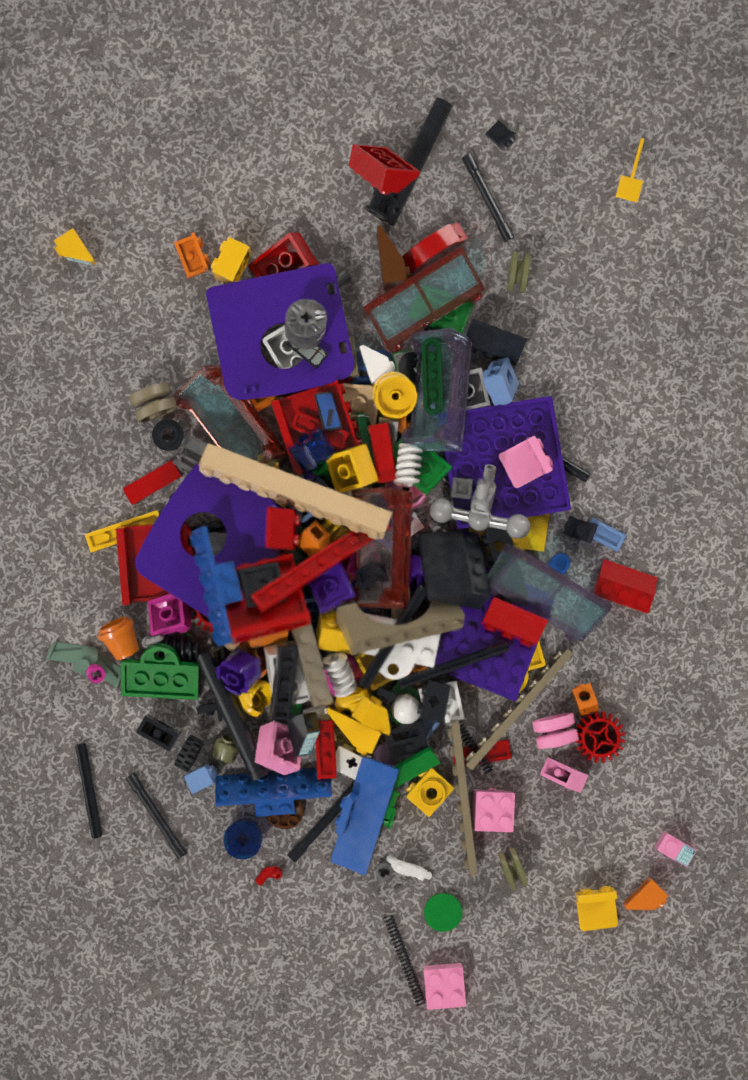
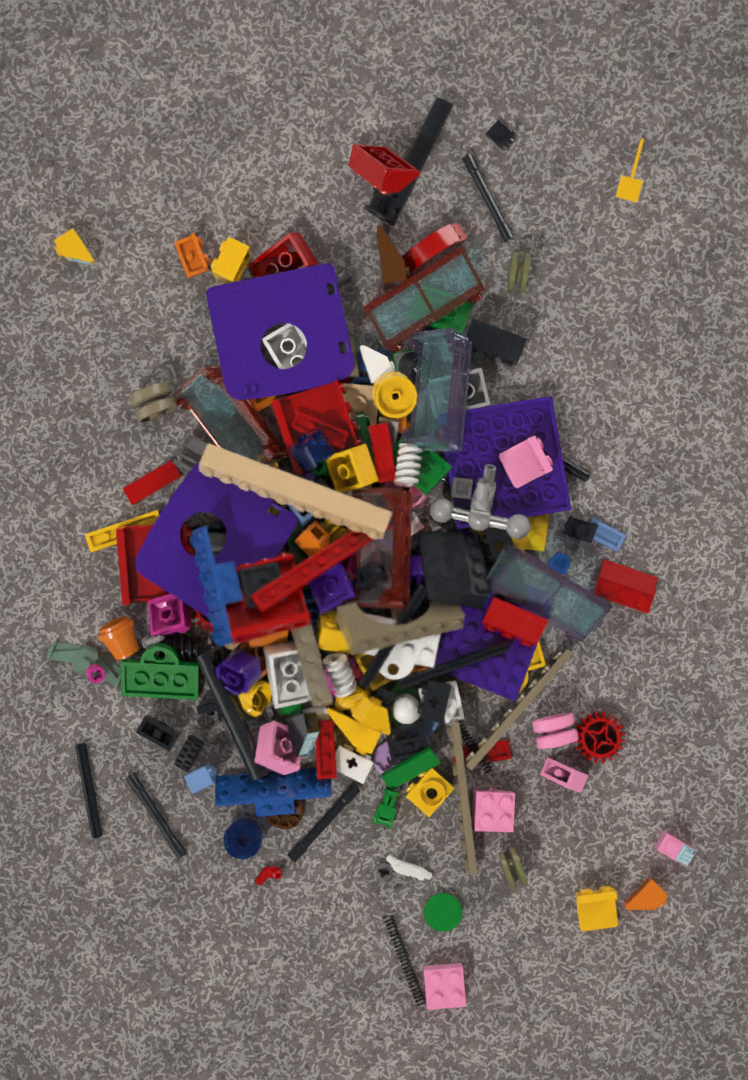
(175, 442): black piece -> none
(224, 750): olive head -> none
(282, 529): red slope -> none
(283, 681): black plate -> none
(305, 334): flat silver wheel -> none
(313, 356): tile -> none
(328, 411): slope -> none
(363, 815): blue bracket -> none
(432, 376): dark green plate -> none
(500, 381): medium blue brick -> none
(588, 706): orange brick -> none

